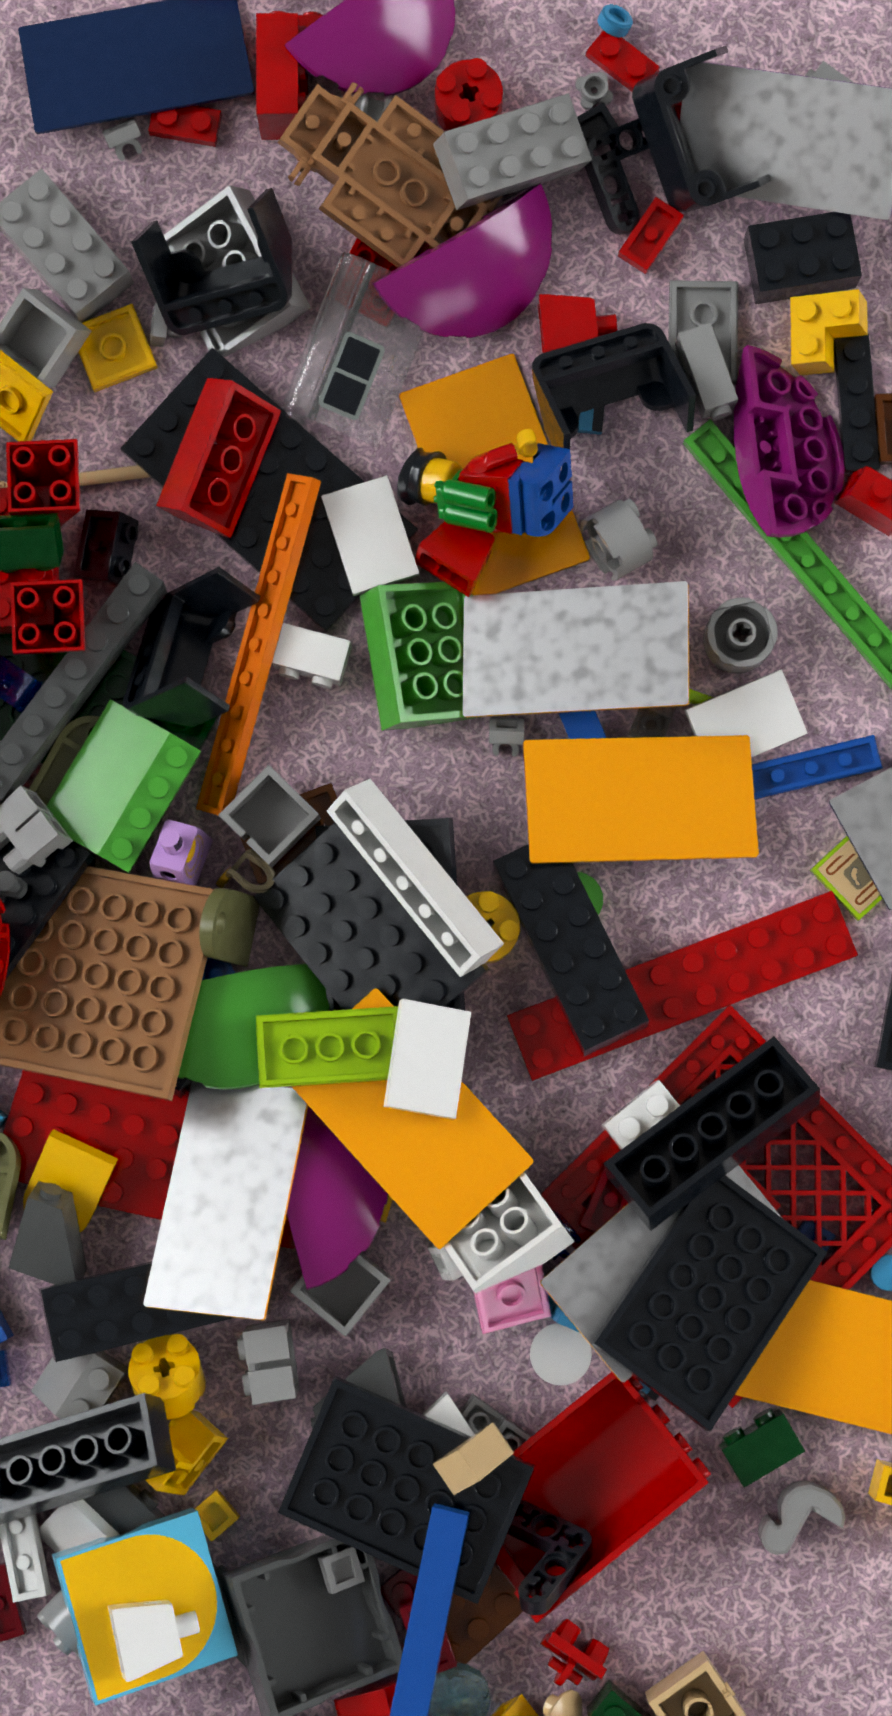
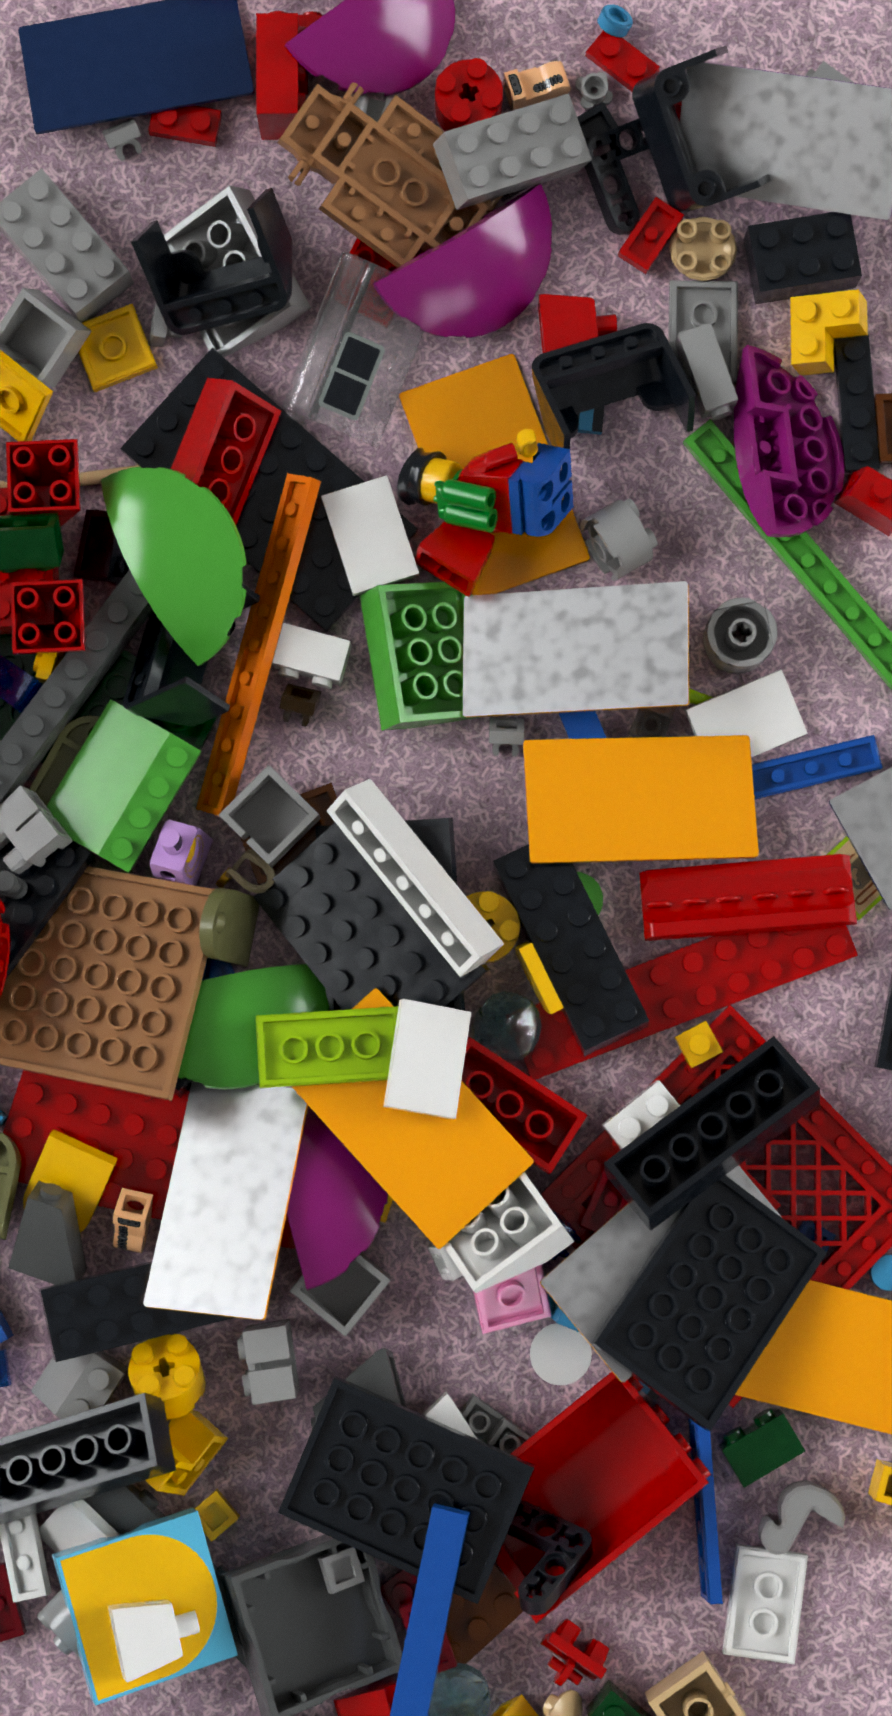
(45, 664): none -> yellow plate
(132, 1224): none -> light nougat leg
(179, 553): none -> bright green brick
(301, 701): none -> dark brown tile
(473, 1459): tan slope -> none
(508, 1025): none -> clear light blue tile
(523, 1106): none -> red slope
(535, 84): none -> light nougat leg
(538, 977): none -> yellow tile
(698, 1044): none -> yellow plate
(703, 248): none -> tan dish
(706, 1519): none -> blue tile
(747, 897): none -> red plate
(765, 1604): none -> white tile

